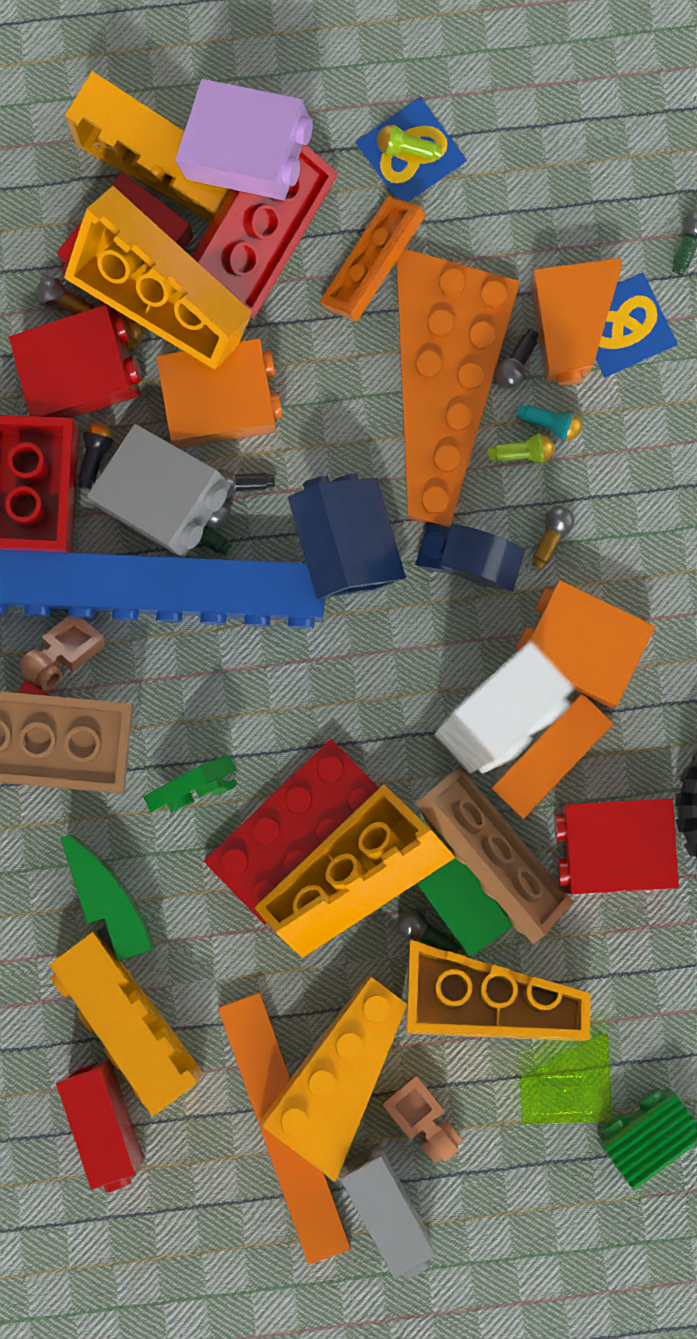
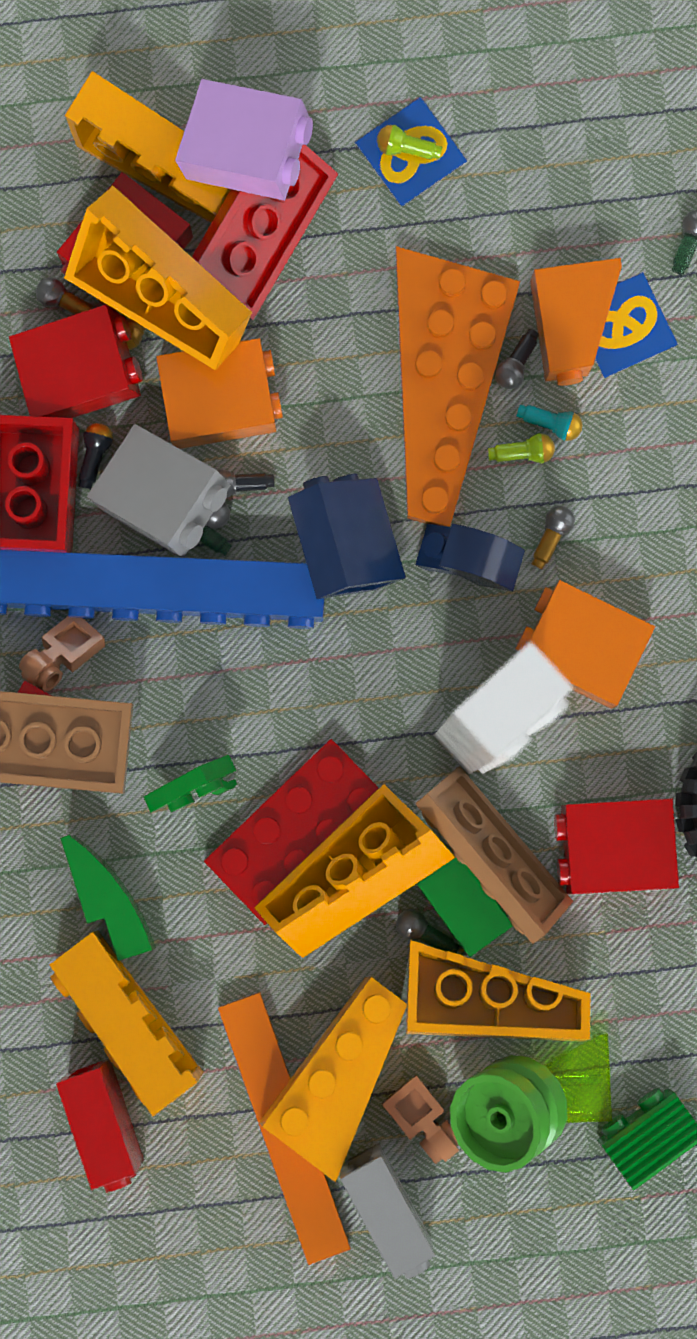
(372, 258): orange tile -> none
(508, 1113): none -> bright green wheel
(552, 756): orange tile -> none

